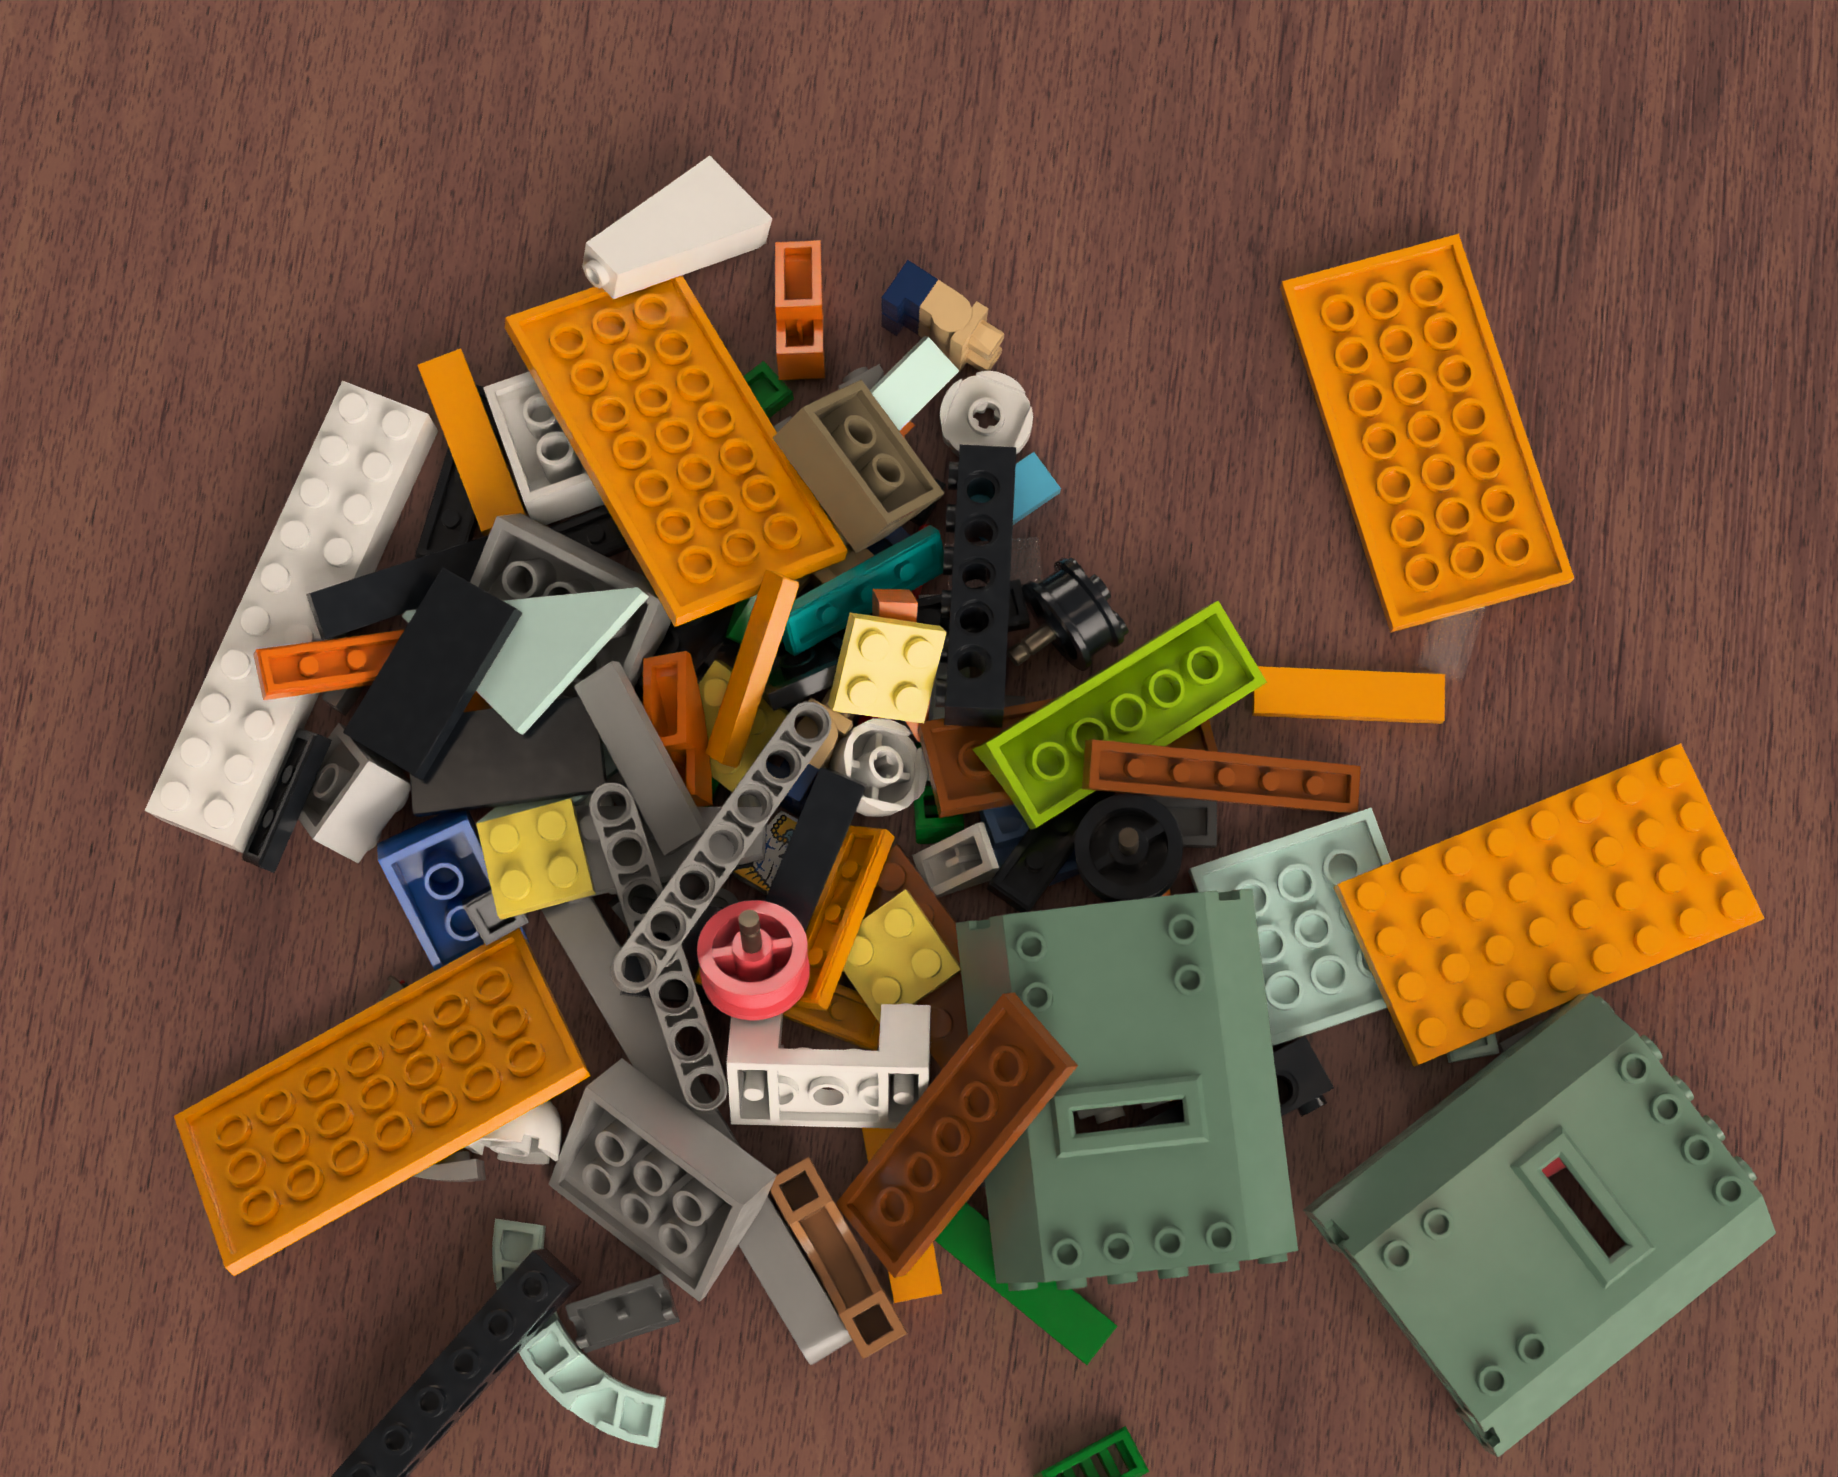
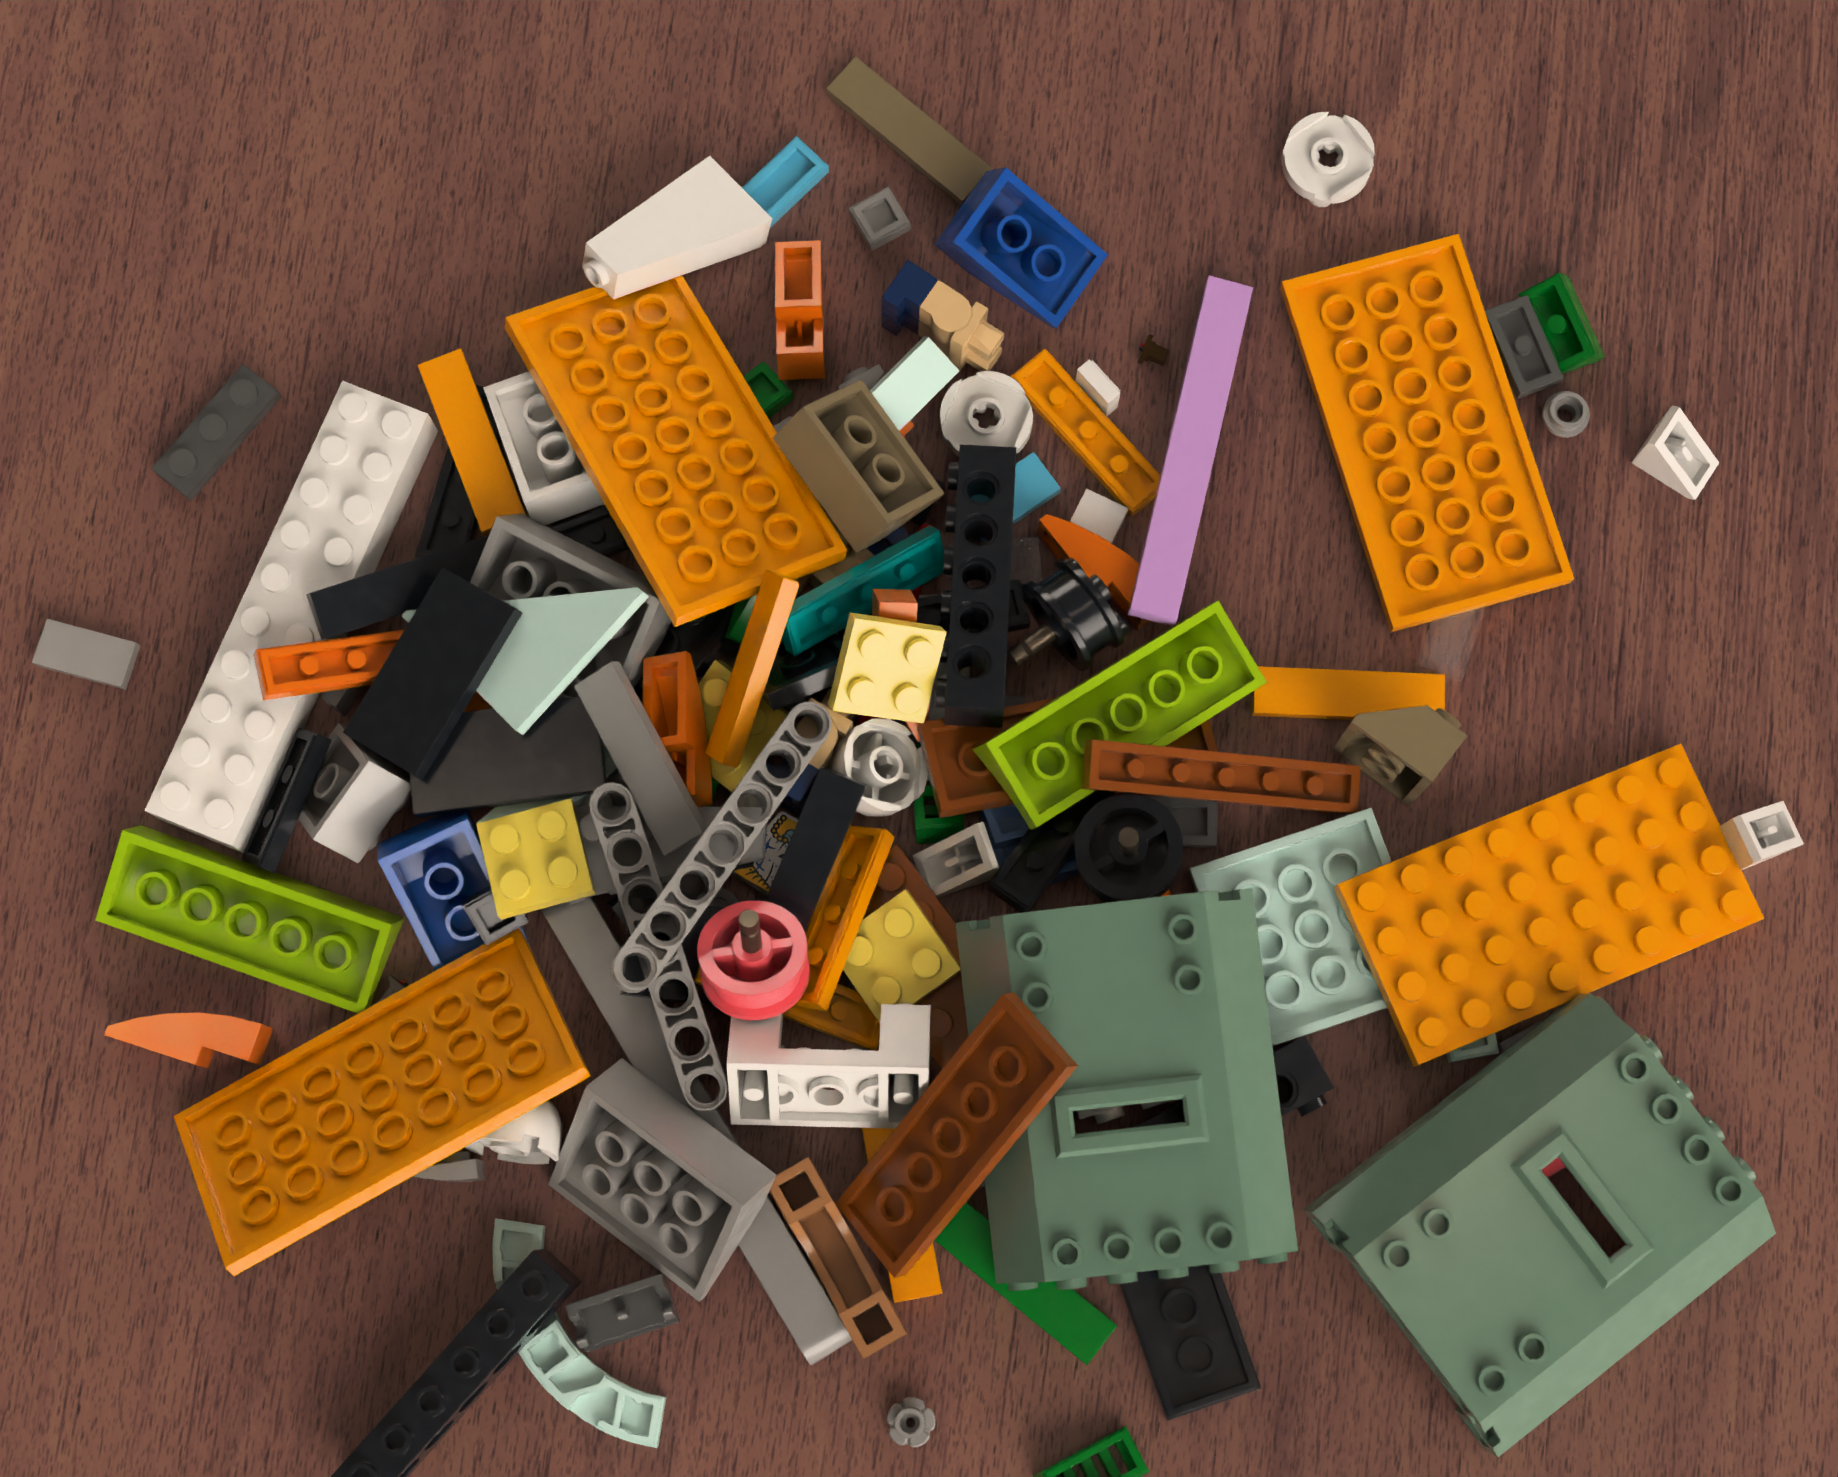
(86, 654): none -> light grey tile
(195, 1036): none -> orange slope
(216, 432): none -> dark grey plate
(248, 918): none -> lime arch
(786, 179): none -> medium azure tile
(880, 218): none -> light grey tile
(907, 130): none -> dark tan tile
(923, 1417): none -> light grey plate
(1021, 246): none -> blue slope
(1088, 432): none -> light orange tile
(1095, 557): none -> orange slope
(1098, 386): none -> white tile
(1099, 515): none -> white tile
(1152, 352): none -> dark brown piece
(1190, 452): none -> lavender tile
(1190, 1339): none -> black tile
(1322, 183): none -> white plate
(1401, 747): none -> dark tan slope
(1523, 347): none -> dark grey plate
(1564, 323): none -> green slope
(1575, 405): none -> light grey plate
(1677, 455): none -> white slope
(1761, 834): none -> white slope

